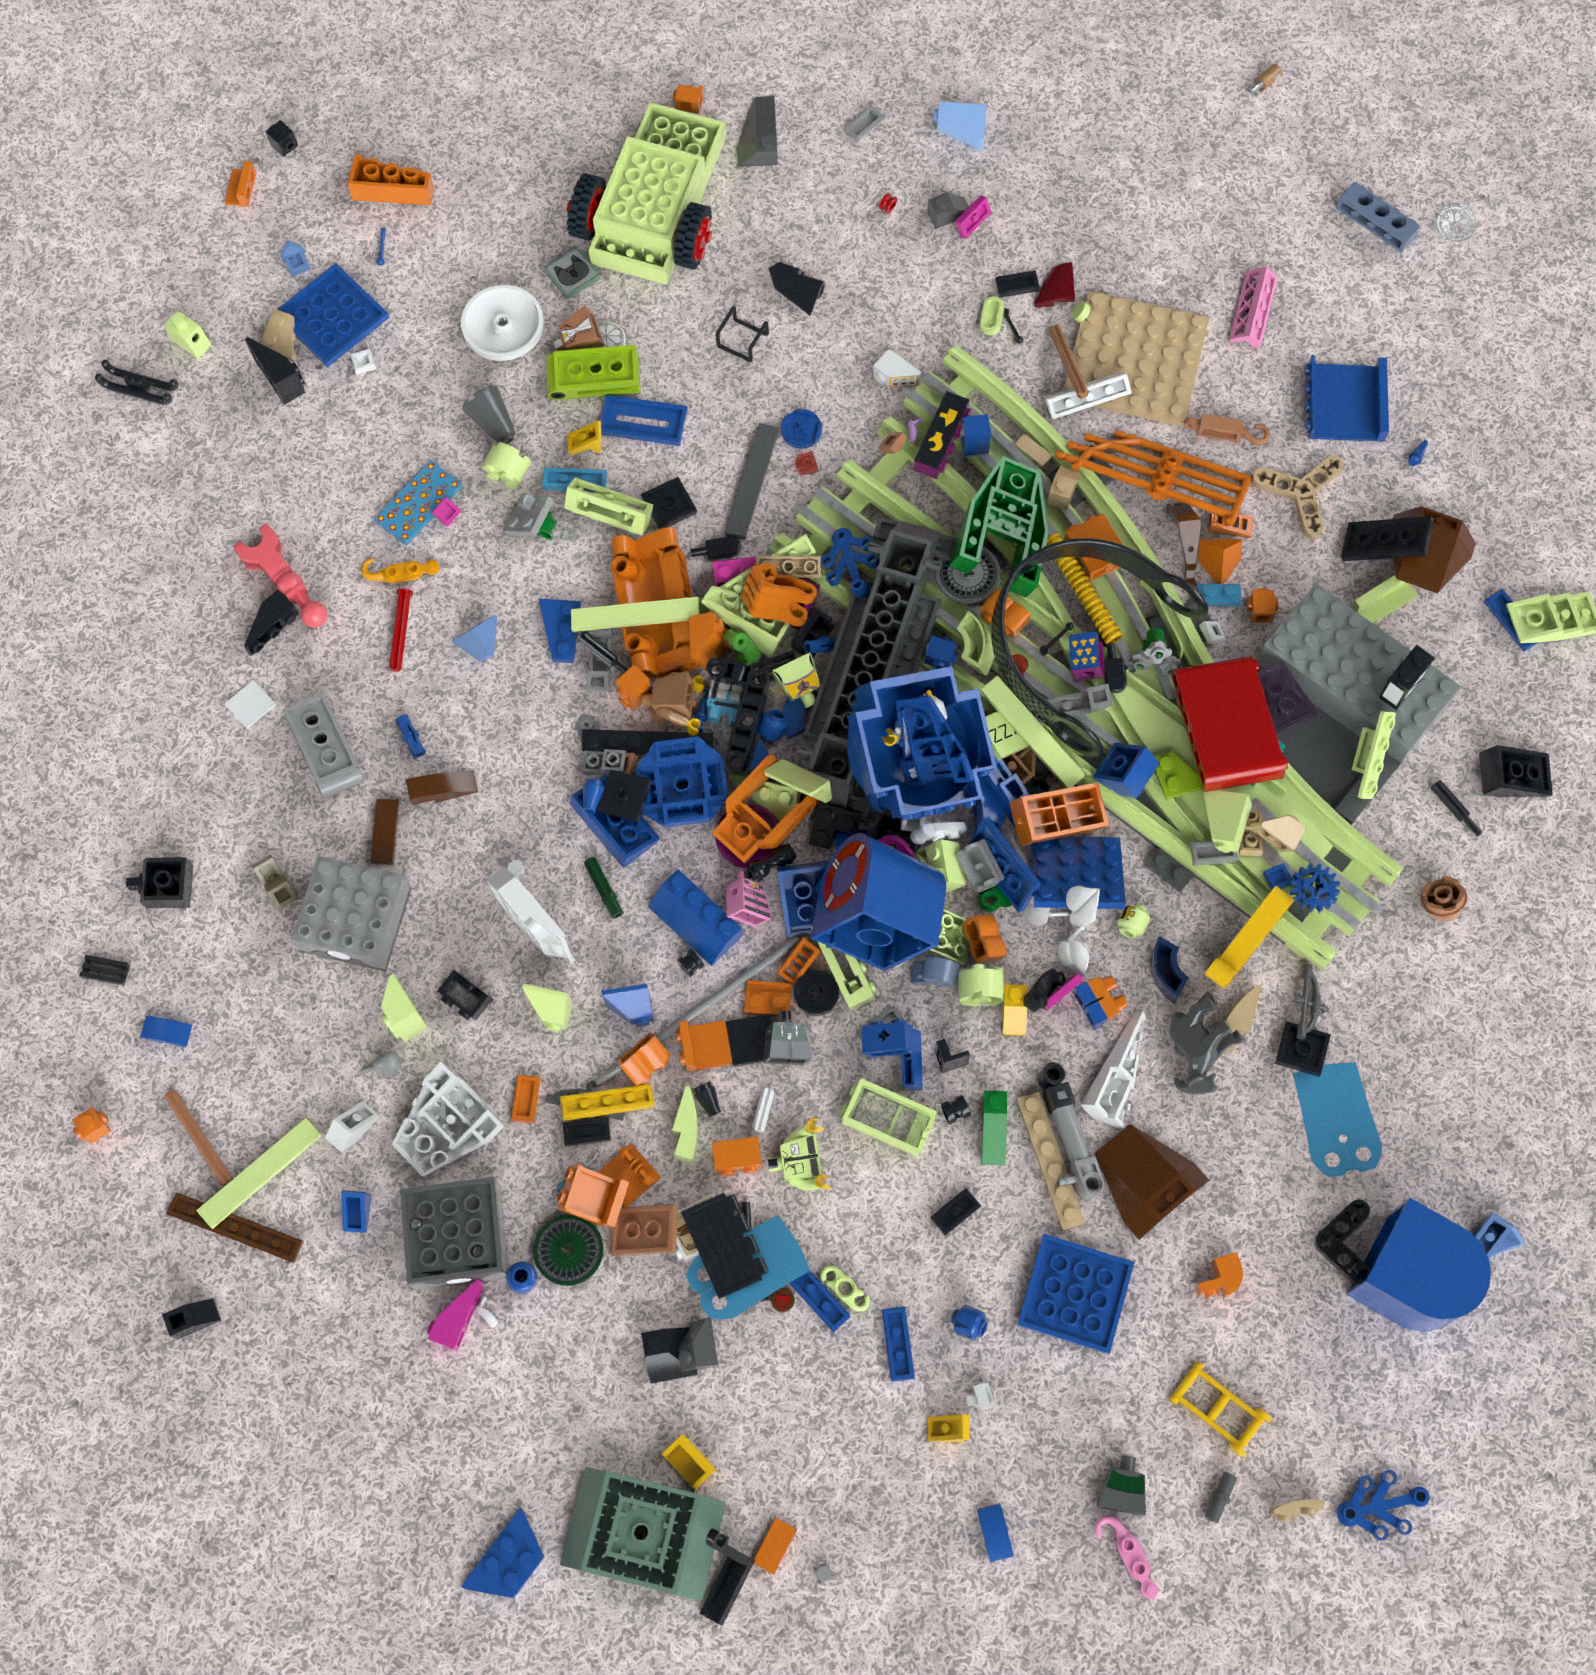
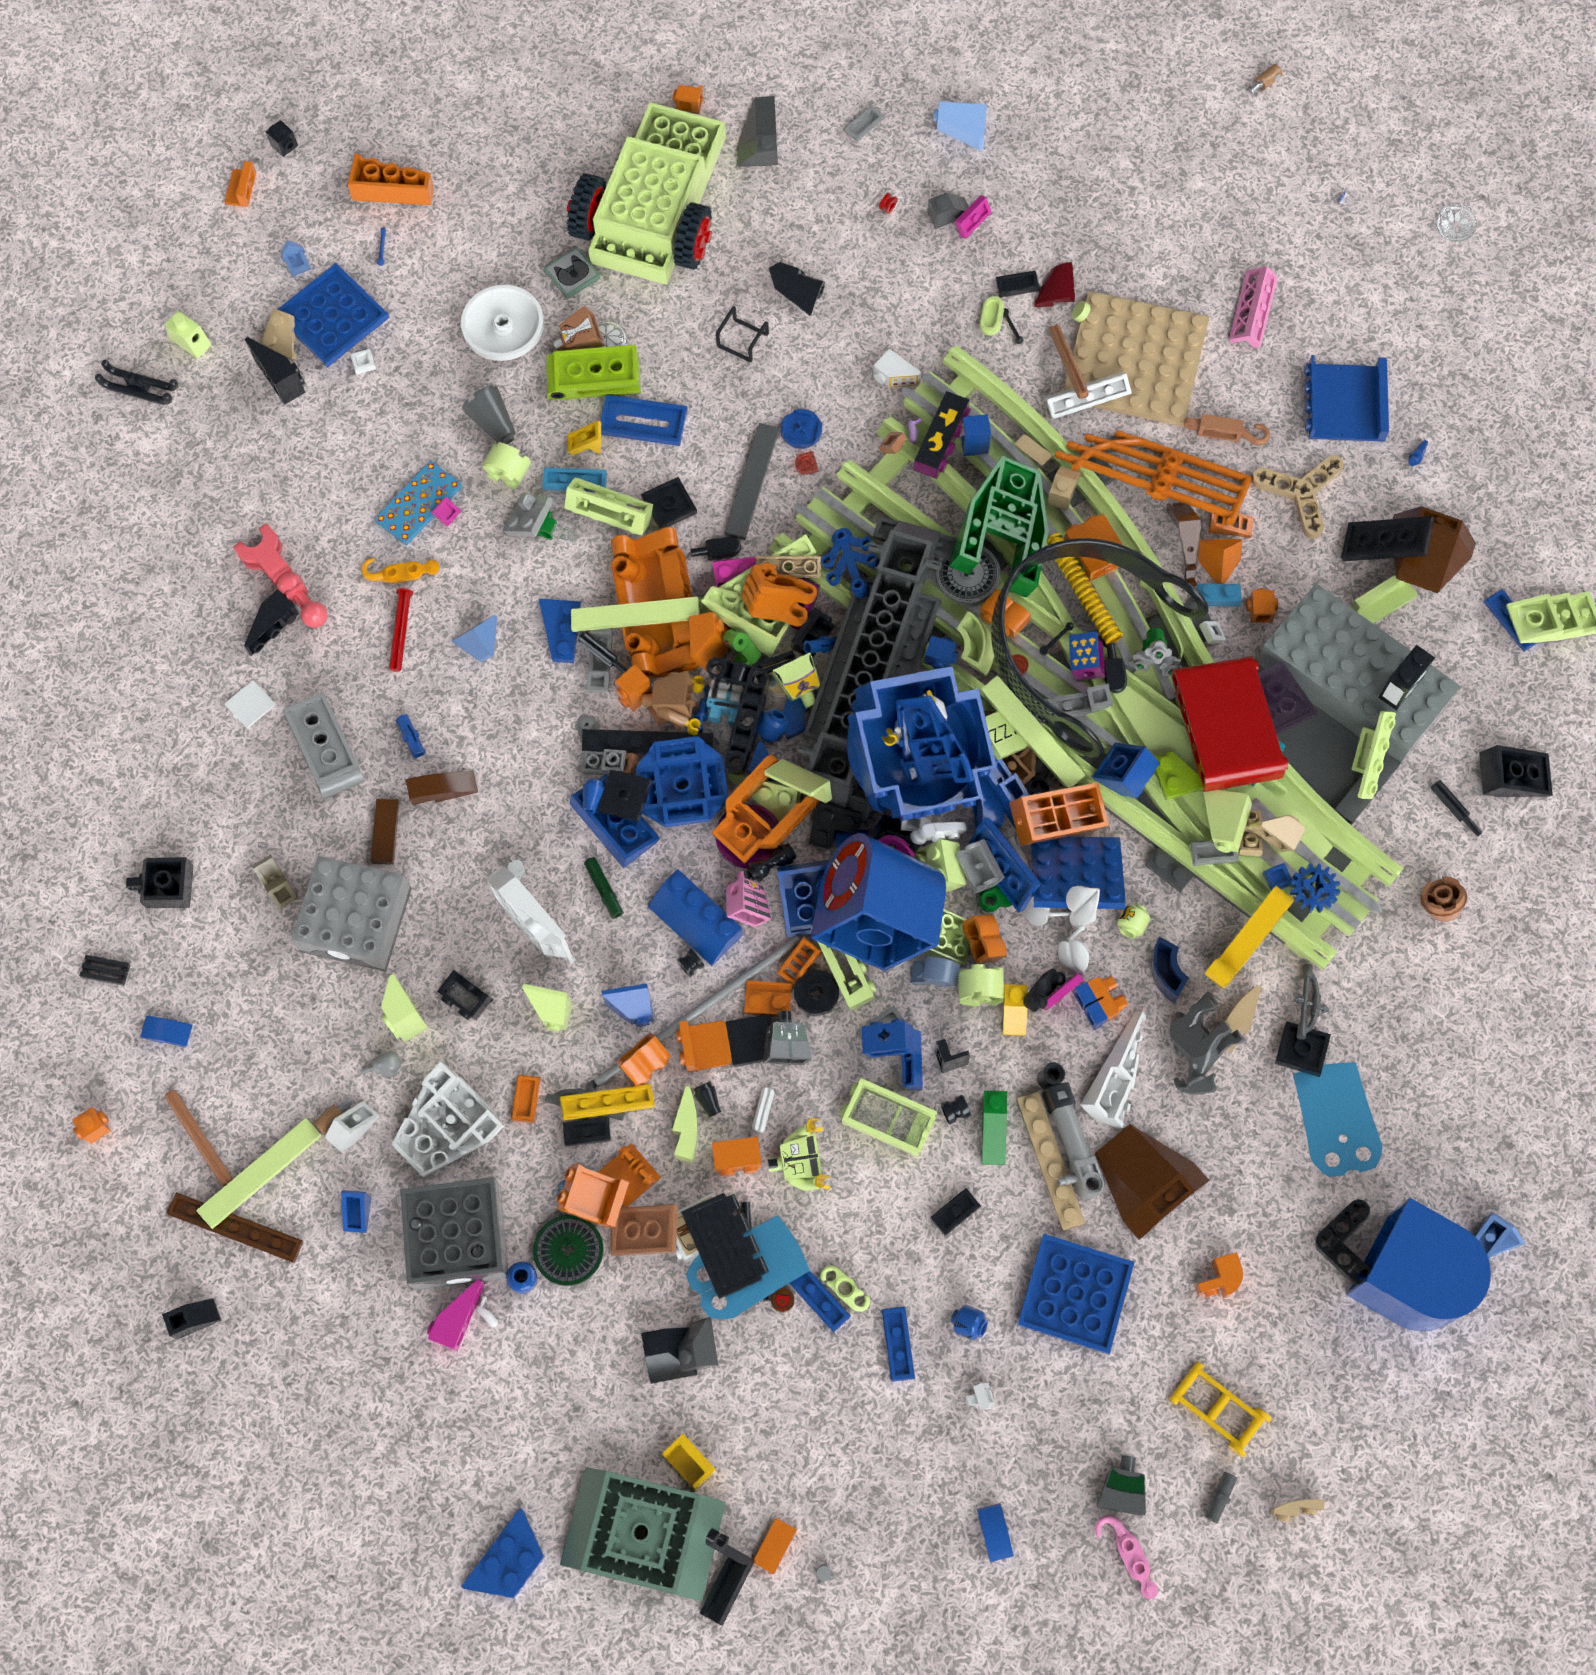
(325, 1120): none -> medium nougat piece
(948, 1428): yellow slope -> none
(1369, 217): sand blue brick -> none
(1379, 1506): blue plant -> none

